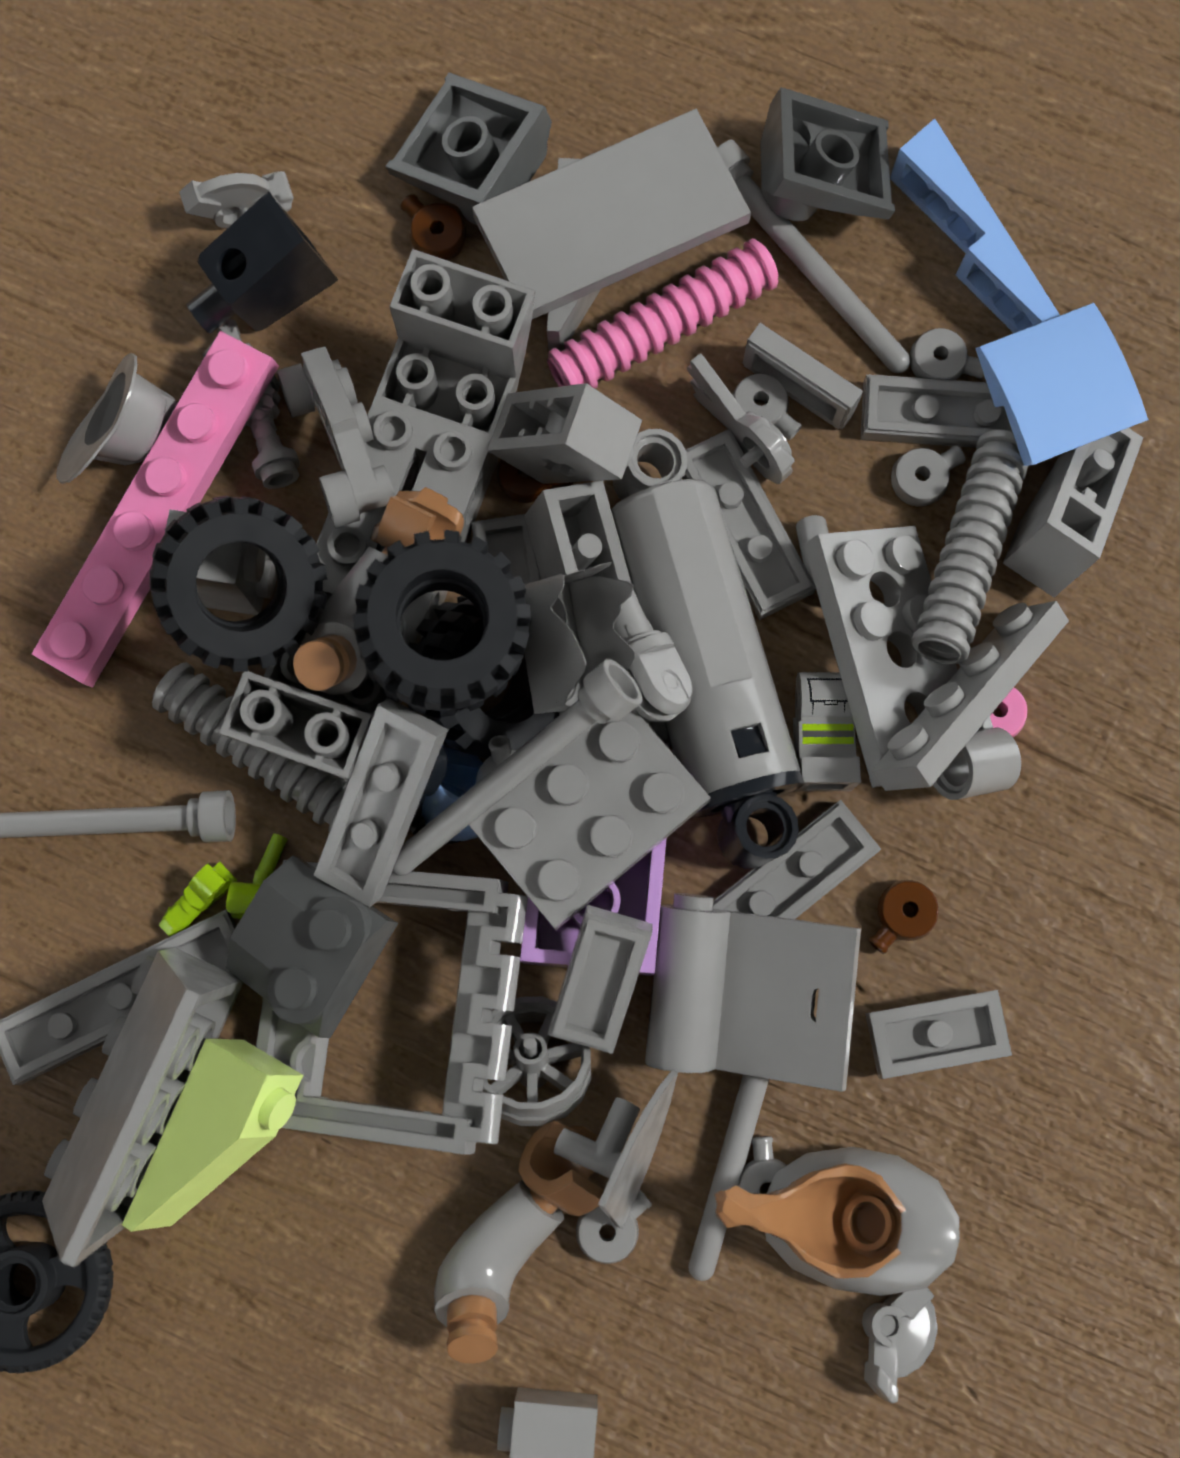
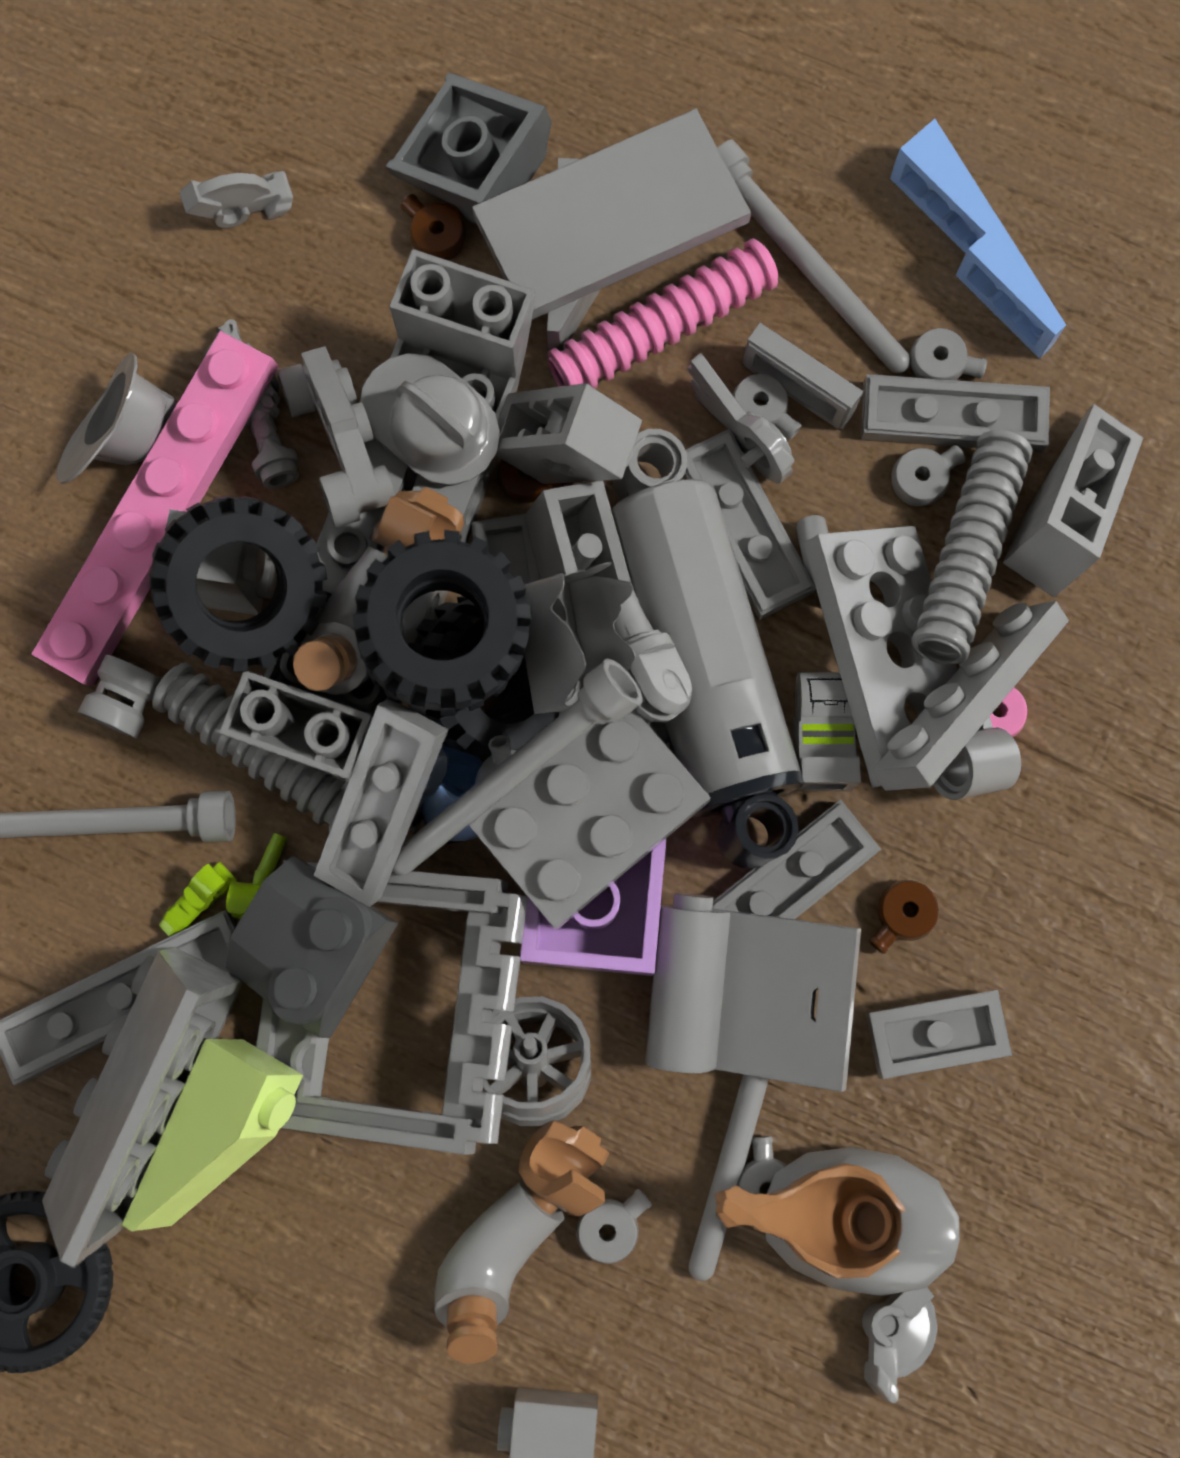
(127, 683): none -> light grey wheel
(259, 269): black torso -> none
(430, 419): none -> light grey piece
(600, 979): light grey tile -> none
(605, 1156): light grey shield -> none
(823, 159): dark grey slope -> none
(1061, 384): light blue slope -> none

